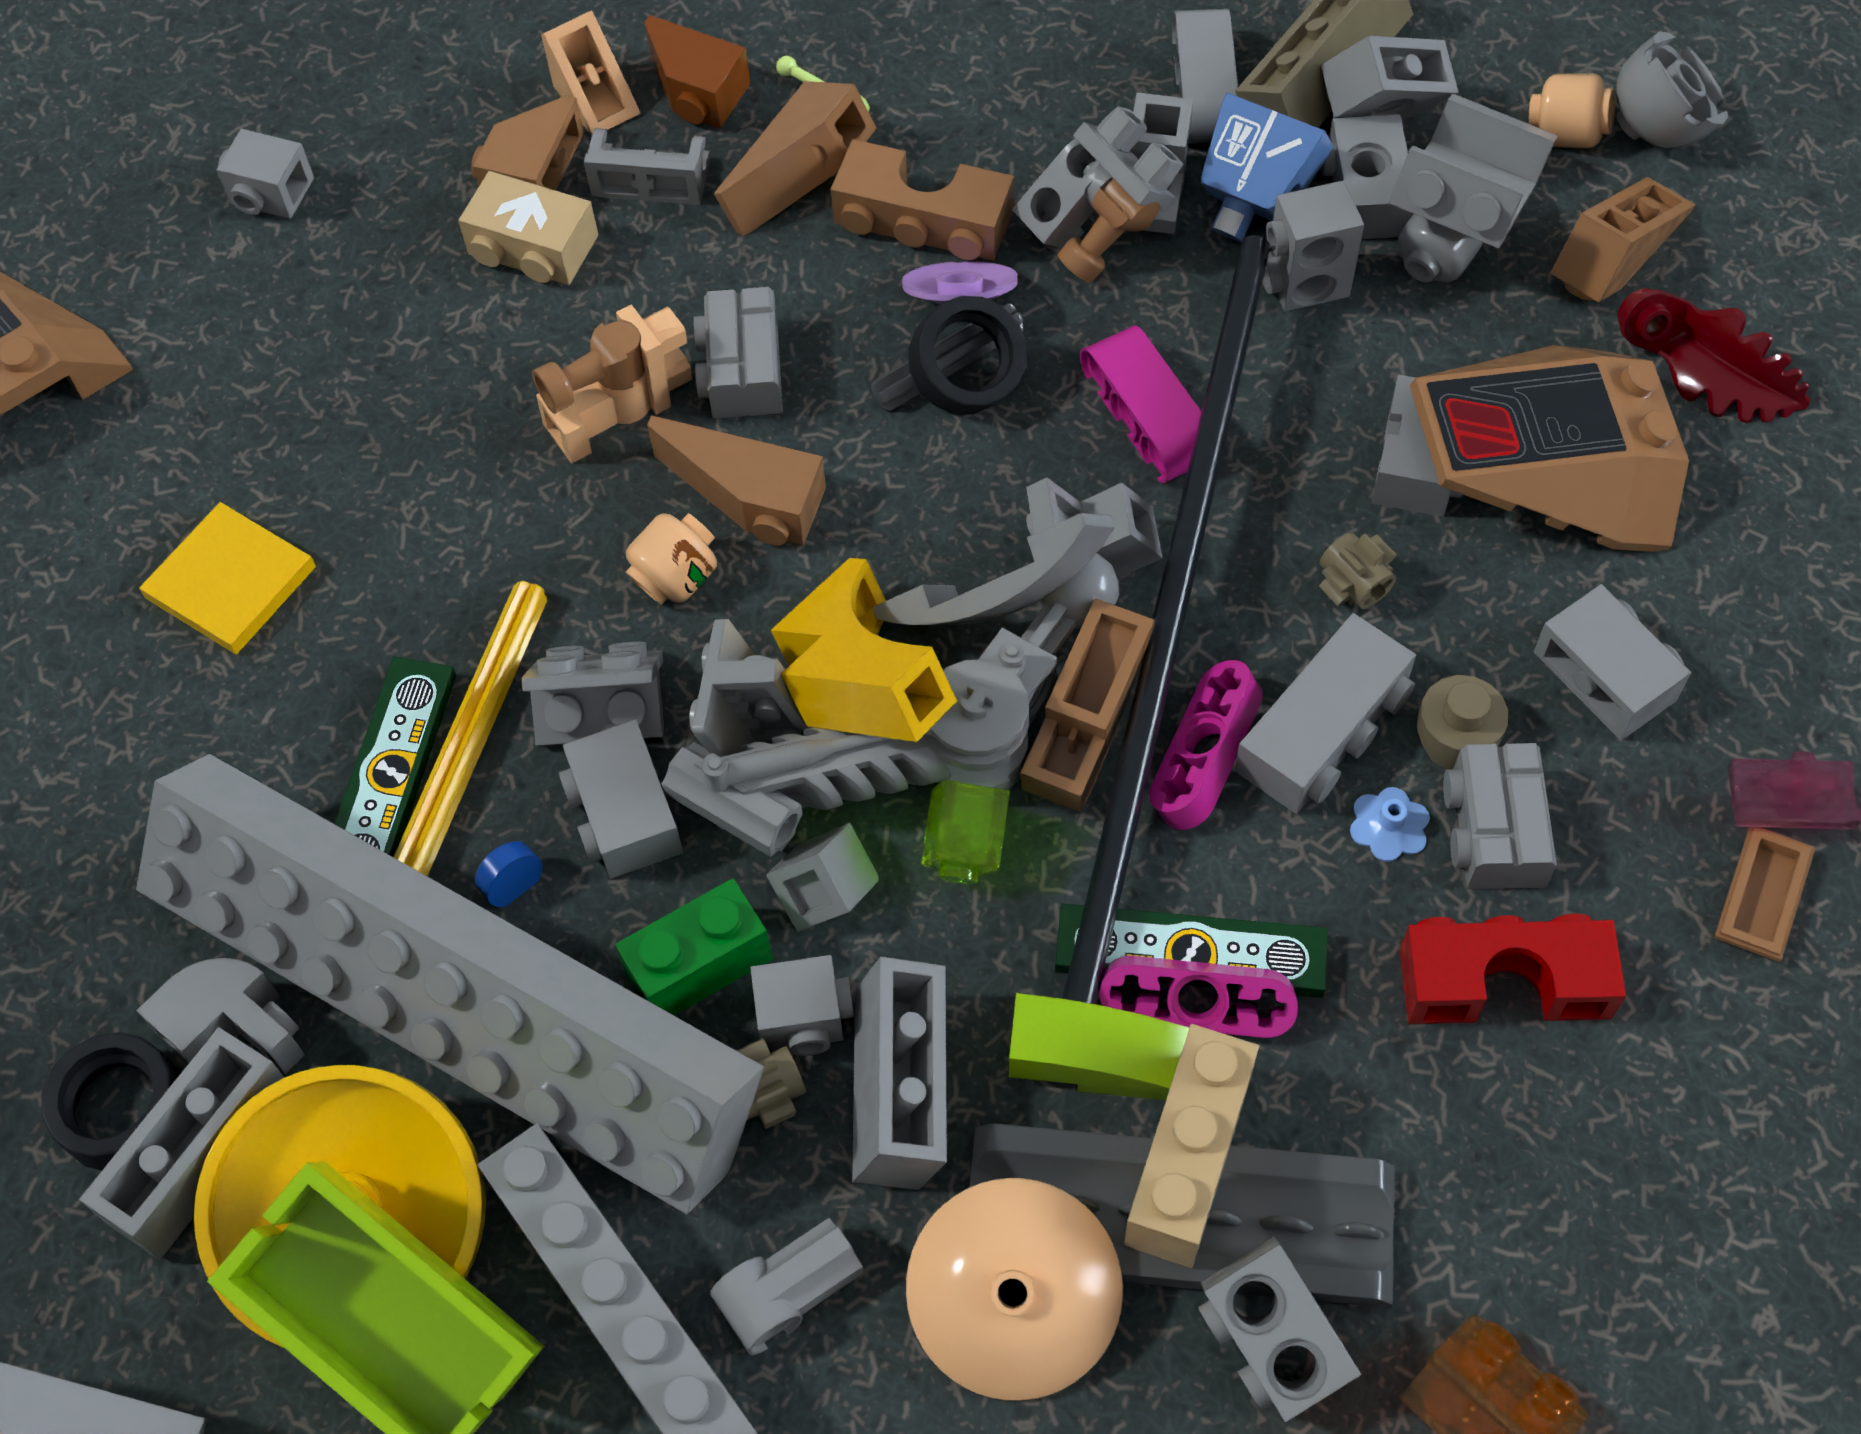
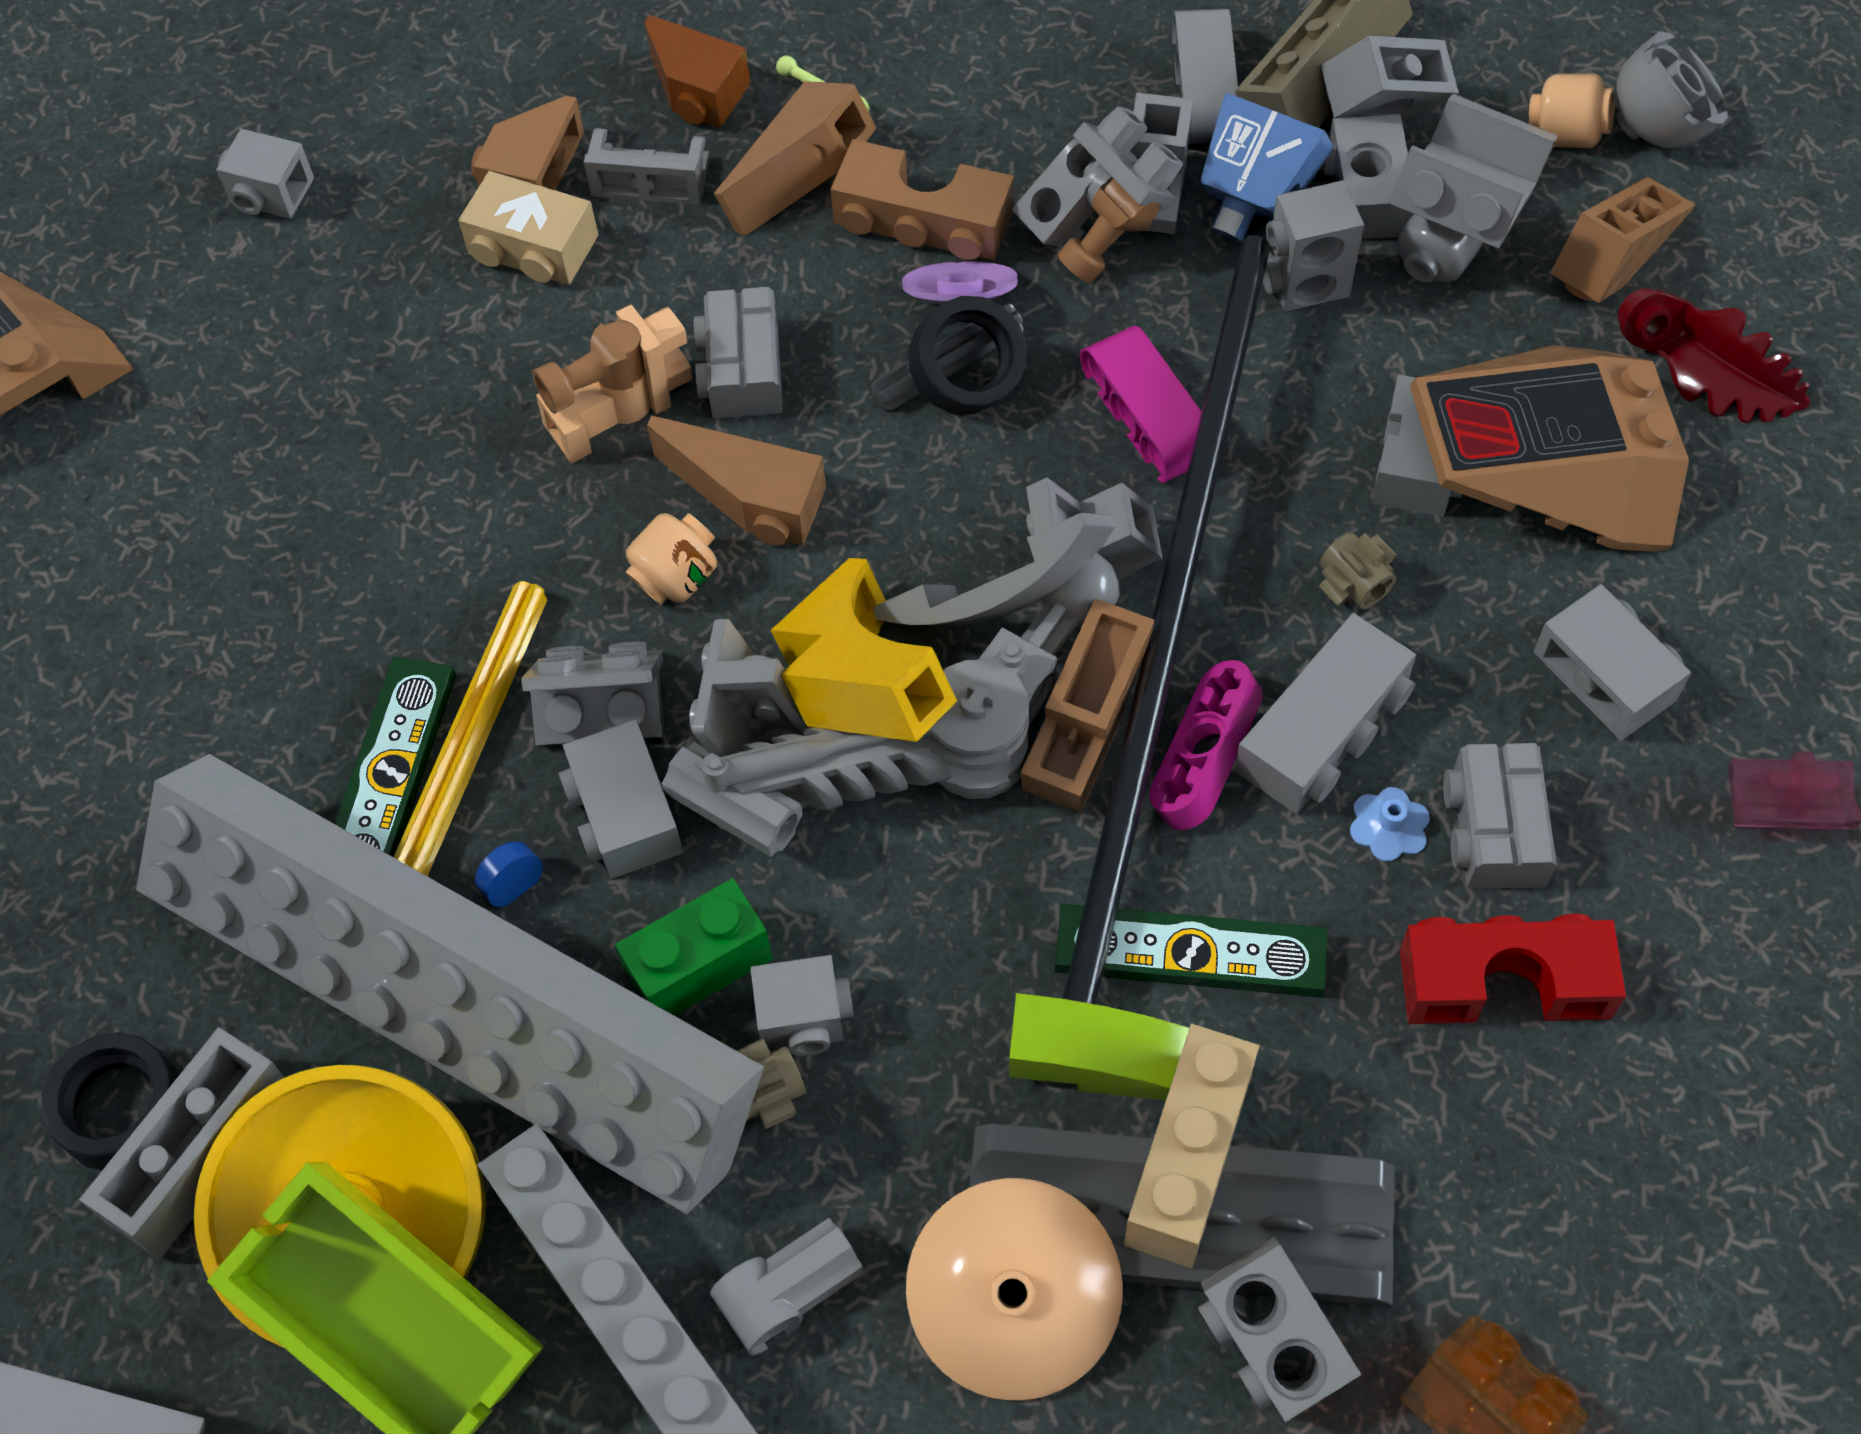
(225, 996): light grey brick -> none
(227, 577): yellow tile -> none
(587, 69): light nougat slope -> none
(823, 877): light grey panel -> none
(899, 1074): light grey brick -> none
(965, 830): clear neon green brick -> none
(1250, 987): dark pink beam -> none
(1460, 713): dark tan piece -> none
(1765, 893): medium nougat tile -> none

